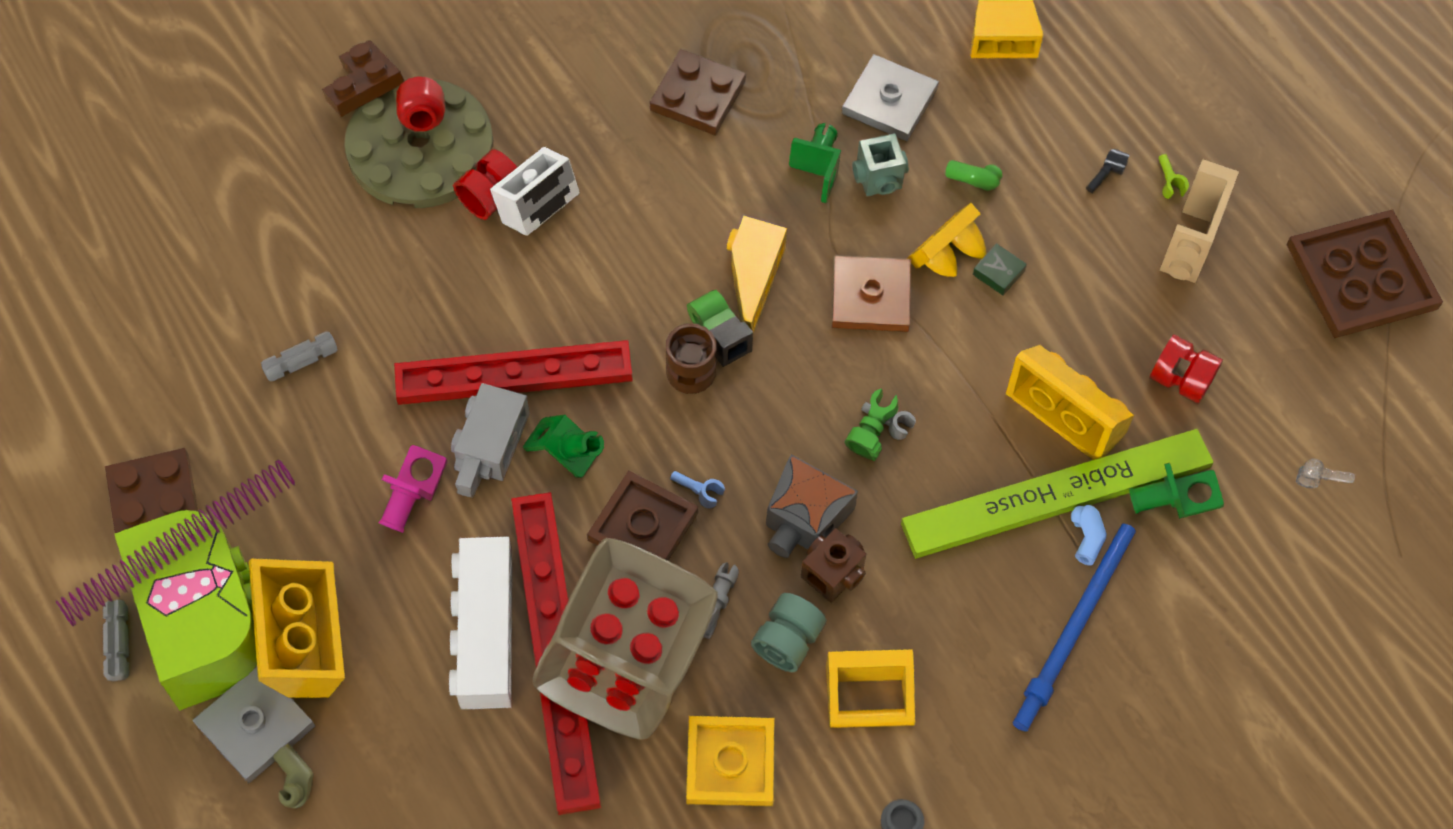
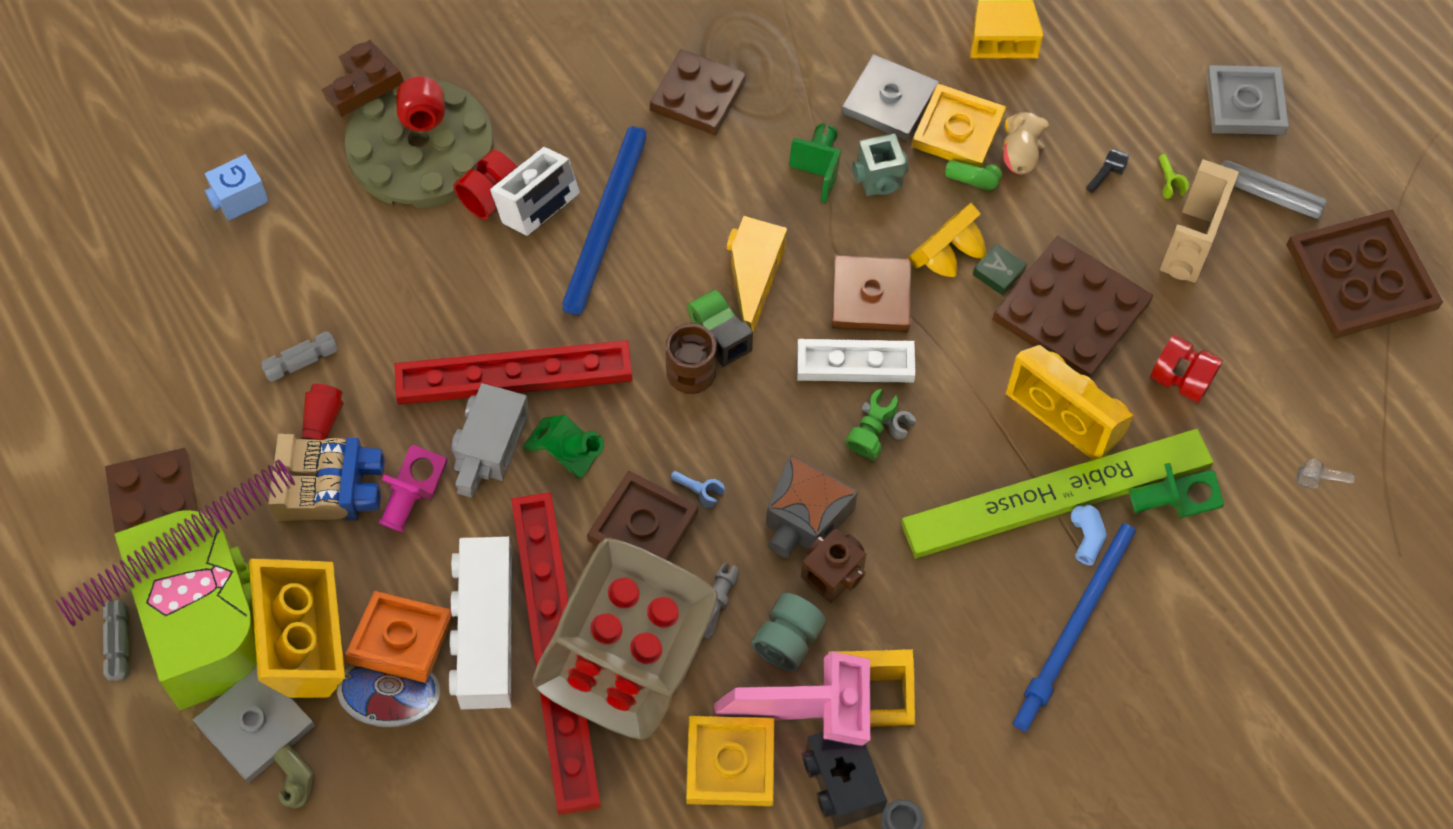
(235, 188): none -> light blue brick
(320, 411): none -> red cone
(325, 478): none -> hips
(386, 698): none -> shield
(399, 637): none -> orange plate
(604, 221): none -> blue axle
(841, 701): none -> bright pink piece
(847, 801): none -> black brick
(855, 360): none -> white plate
(958, 126): none -> yellow plate
(1022, 143): none -> tan animal
(1072, 306): none -> reddish brown plate
(1246, 100): none -> light grey plate
(1277, 191): none -> light grey axle

